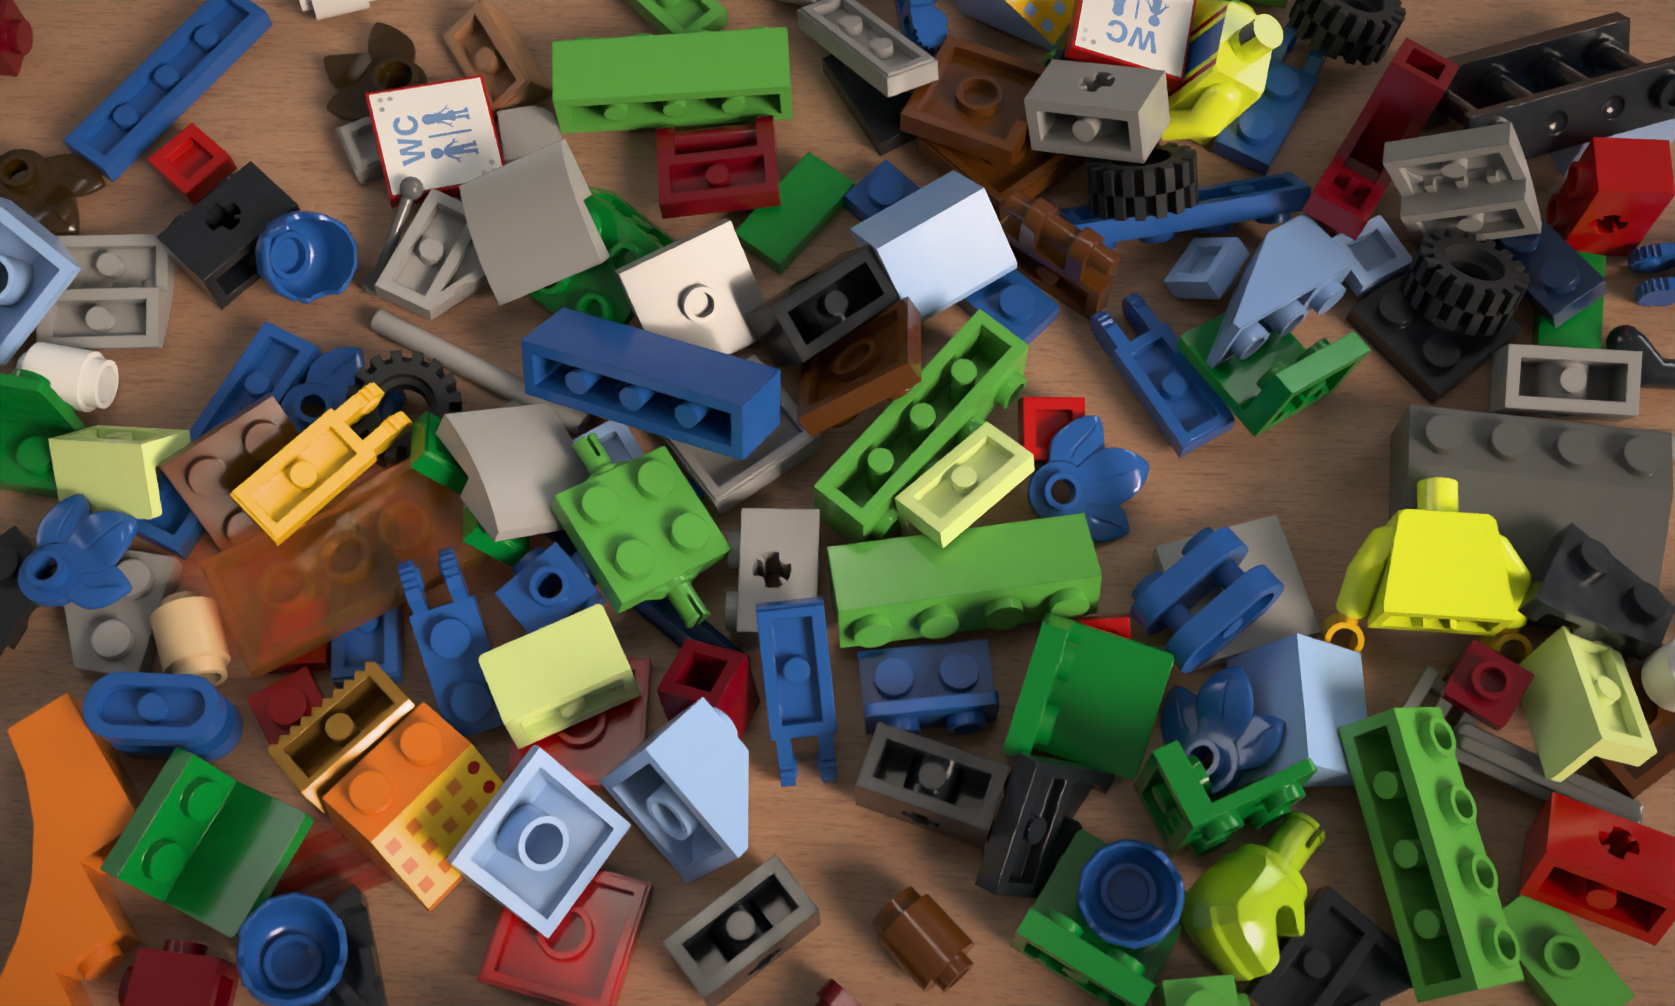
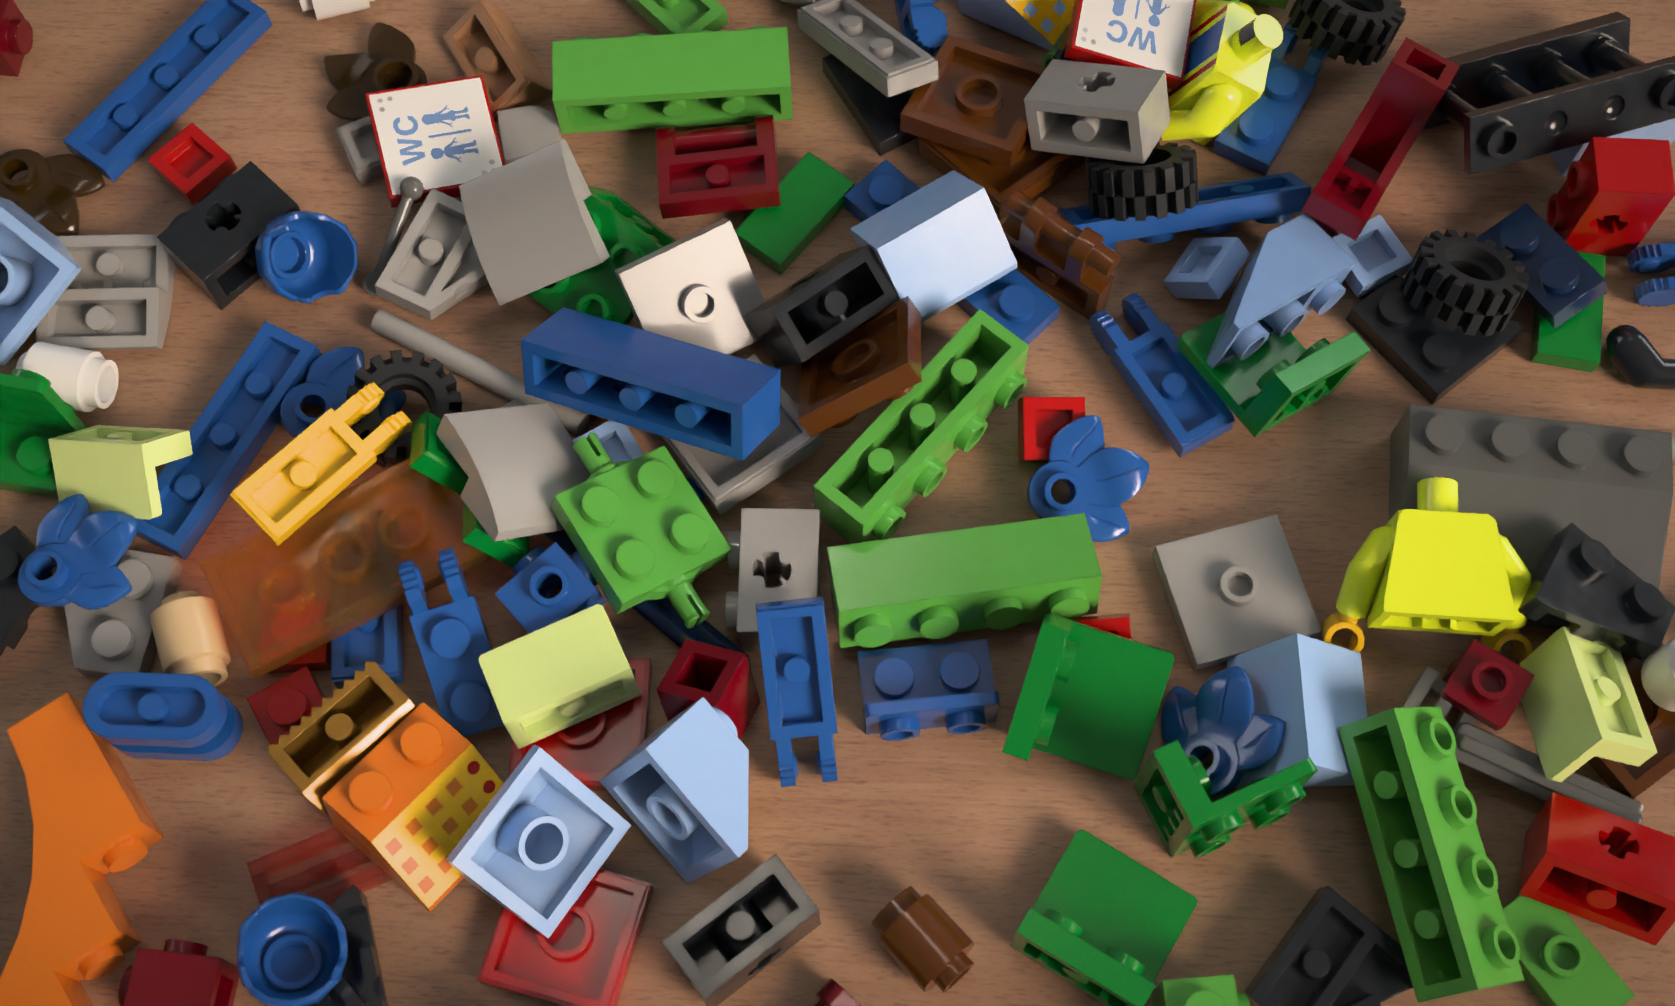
(207, 843): green bracket -> none
(222, 460): reddish brown plate -> none
(930, 784): black brick -> none
(963, 485): yellowish green panel -> none
(1035, 823): black wing -> none
(1130, 893): blue hair -> none
(1207, 561): blue brick -> none
(1252, 899): lime piece -> none
(1464, 183): light grey slope -> none
(1565, 382): light grey brick -> none

